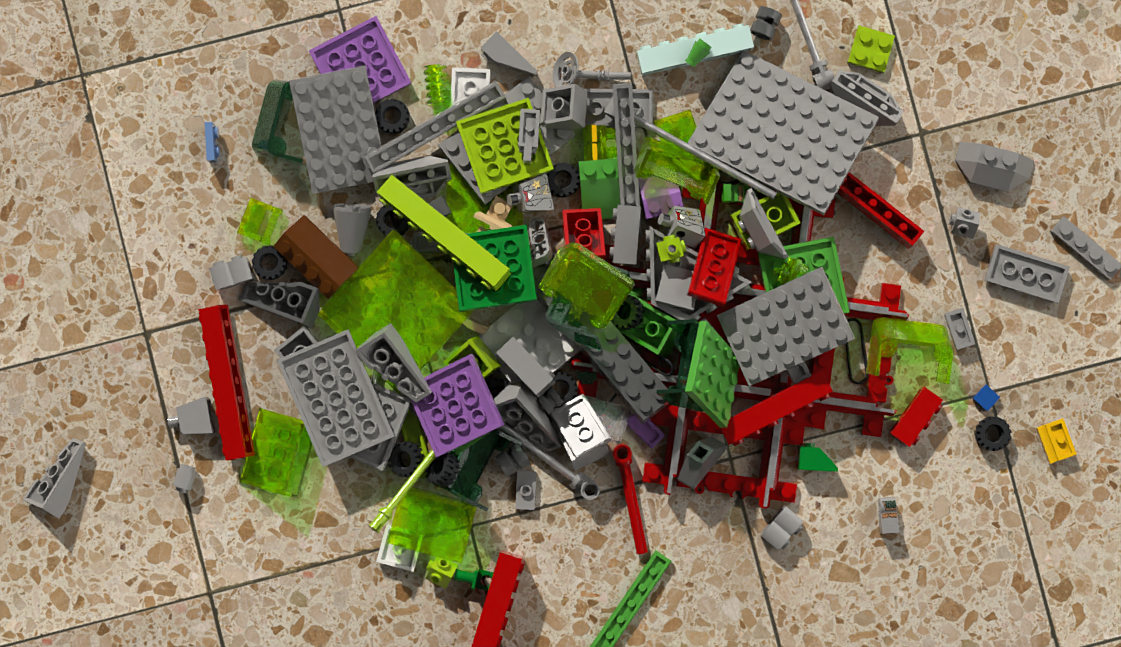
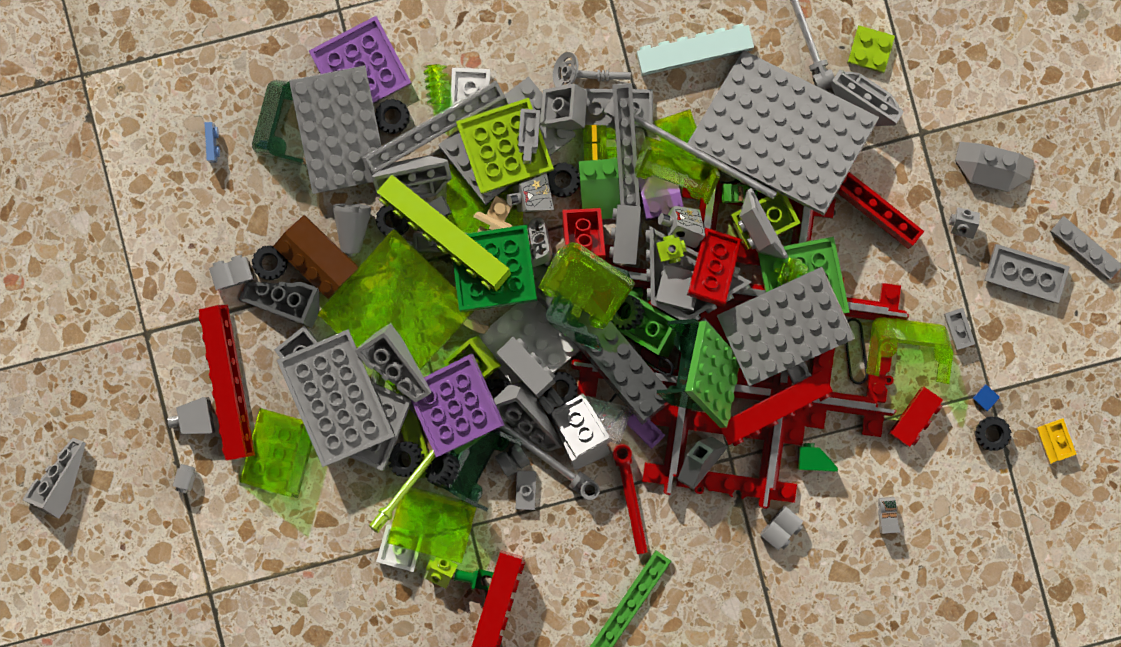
(254, 218): clear neon green plate -> none
(503, 54): light grey slope -> none
(587, 377): clear green plate -> none
(699, 51): bright green cone -> none
(763, 29): dark grey wheel -> none

